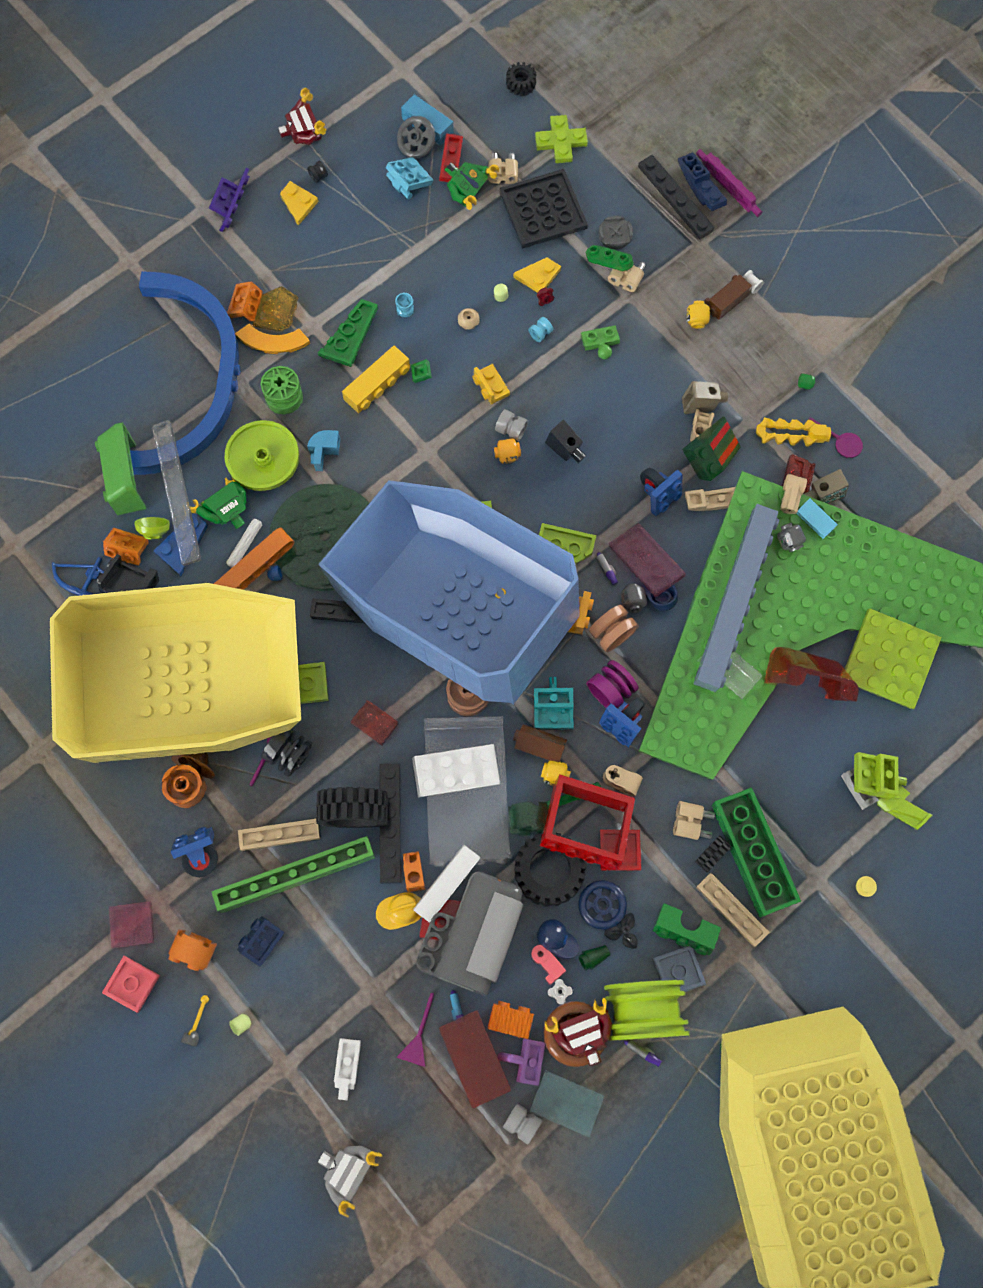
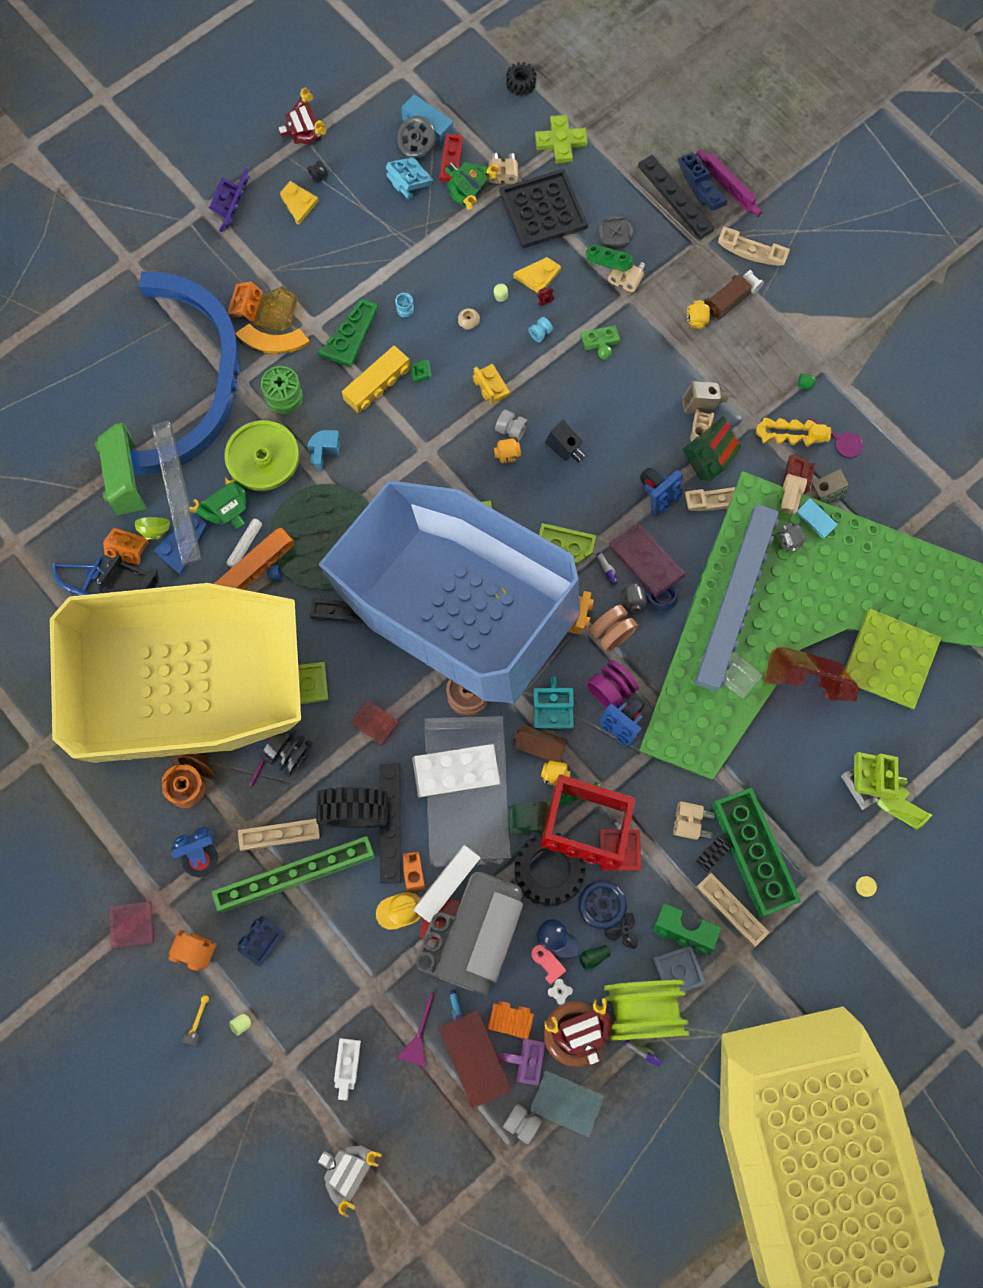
(131, 984): coral plate -> none
(624, 780): tan piece -> none
(752, 250): none -> tan slope

